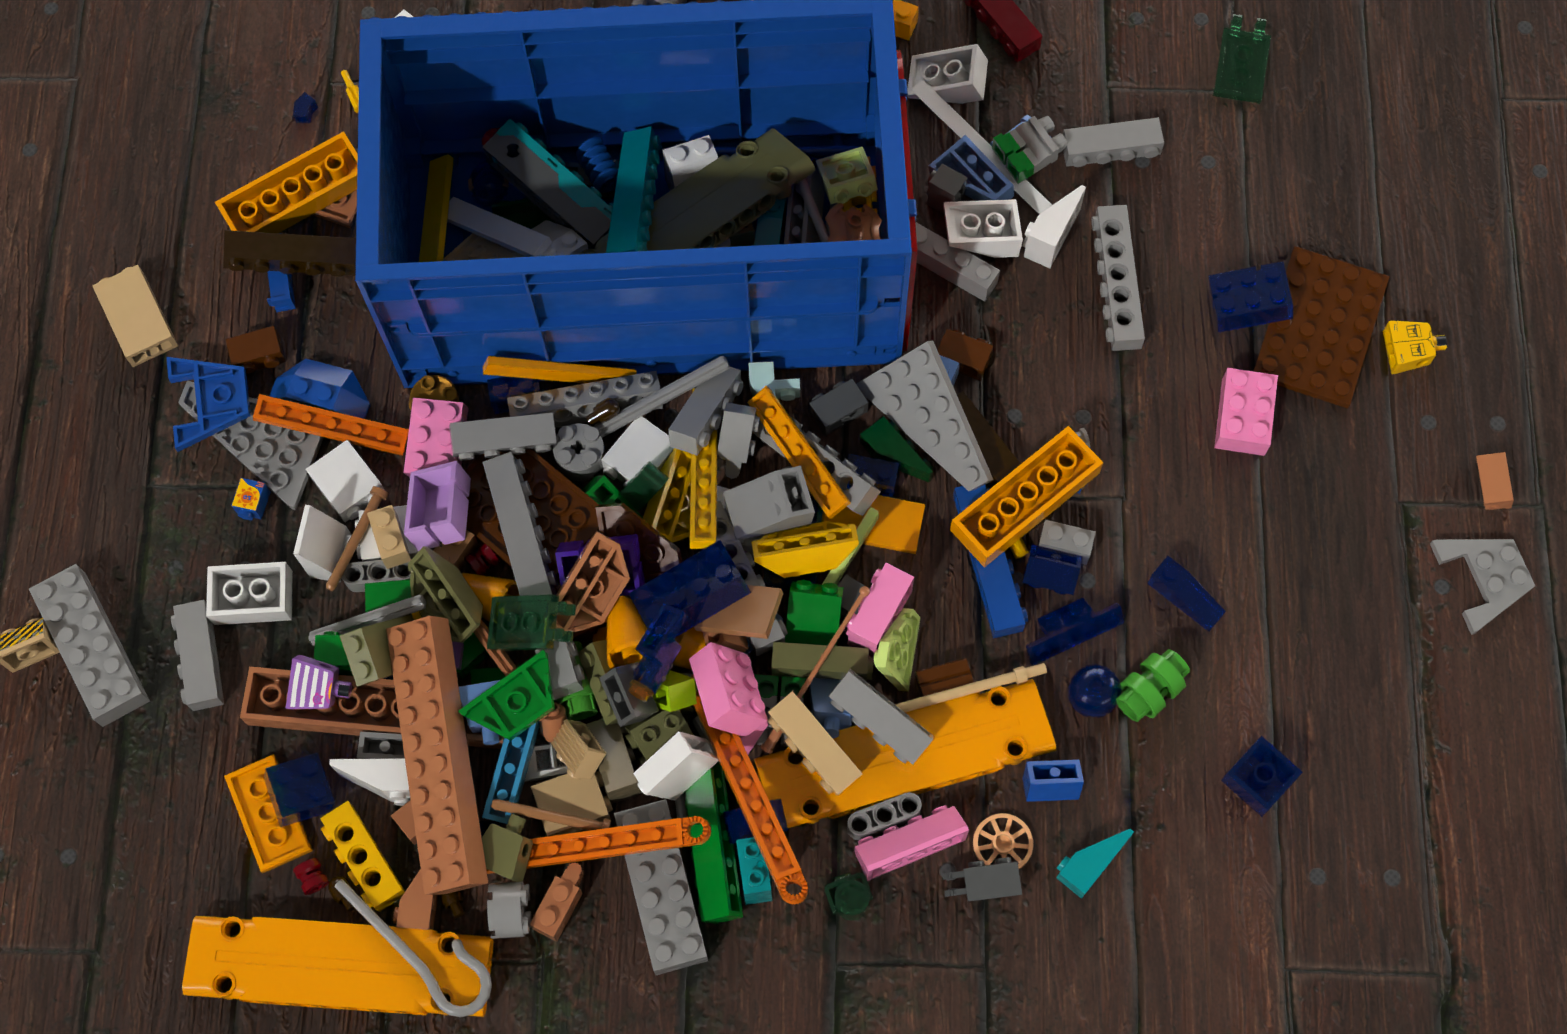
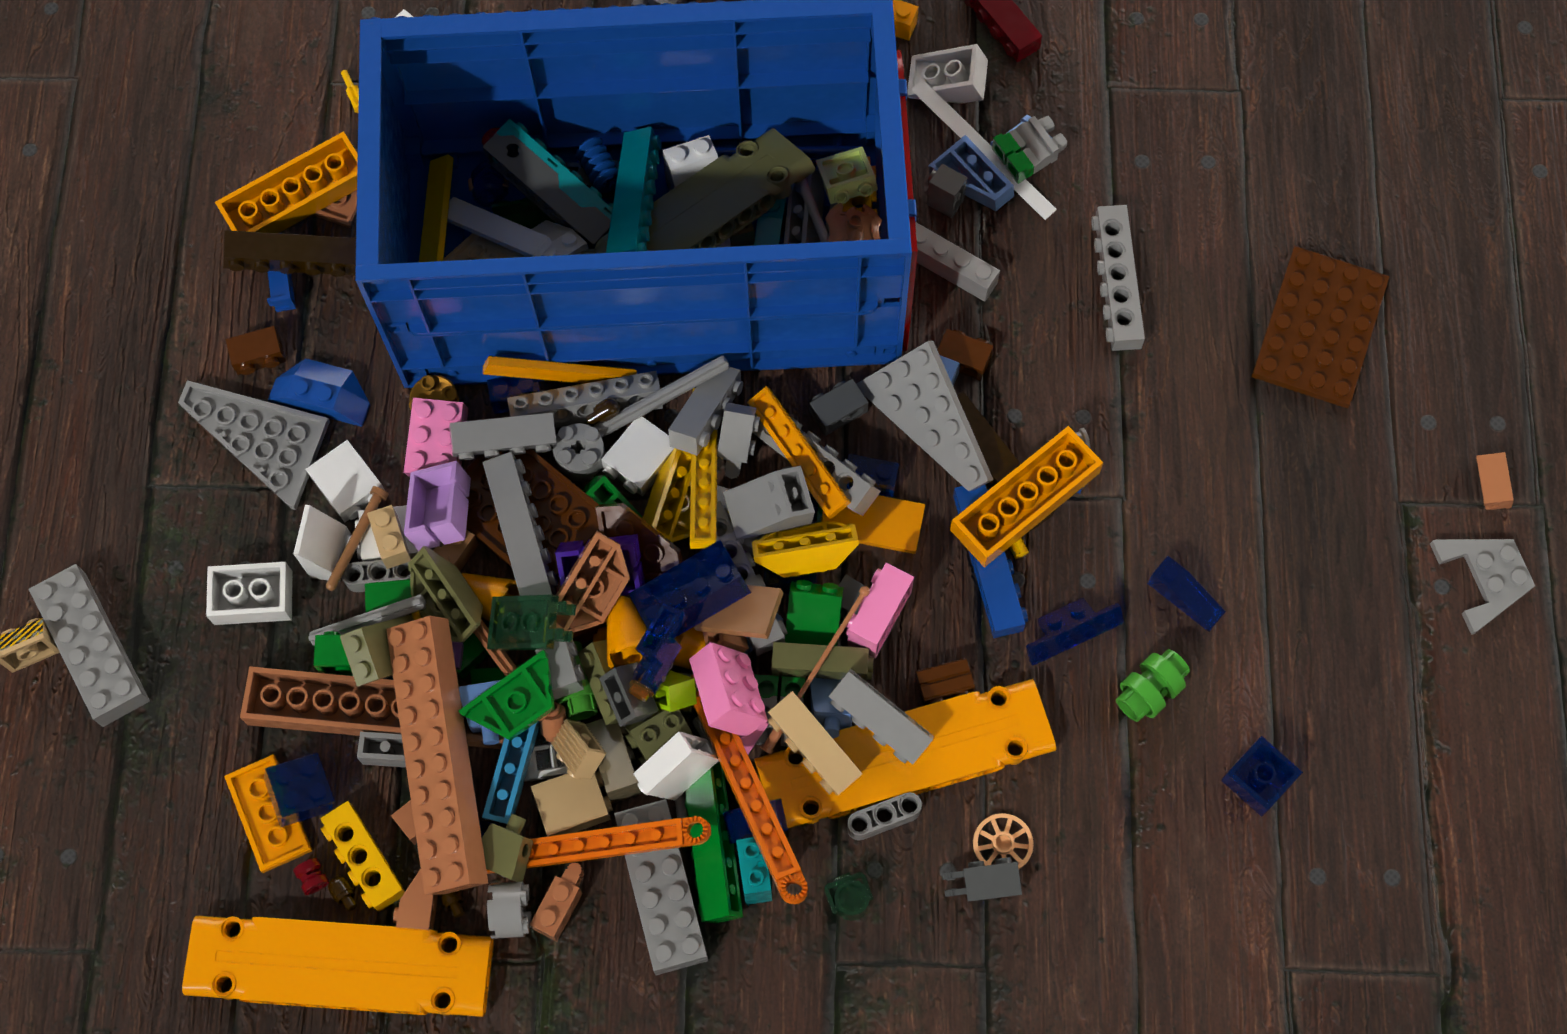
(135, 315): tan brick -> none
(197, 655): light grey brick -> none
(220, 398): blue wing -> none
(250, 499): brick -> none
(304, 108): clear blue piece -> none
(314, 684): medium lavender torso -> none
(330, 424): orange plate -> none
(380, 776): white slope -> none
(421, 968): light grey piece -> none
(477, 564): dark red wheel -> none
(548, 815): medium nougat bar -> none
(644, 485): clear green beam -> none
(762, 375): light aqua brick -> none
(862, 532): yellowish green tile -> none
(885, 443): dark green slope -> none
(898, 648): yellowish green plate -> none
(911, 842): bright pink slope -> none
(984, 227): white slope -> none
(1018, 675): tan bar -> none
(1051, 228): white slope -> none
(1052, 570): clear blue brick -> none
(1052, 780): blue brick -> none
(1067, 539): light grey brick -> none
(1089, 863): teal slope -> none
(1094, 690): clear blue cylinder -> none
(1113, 142): light grey brick -> none
(1242, 62): clear green tile -> none
(1246, 411): bright pink brick -> none
(1250, 297): clear blue piece -> none
(1411, 345): yellow torso -> none

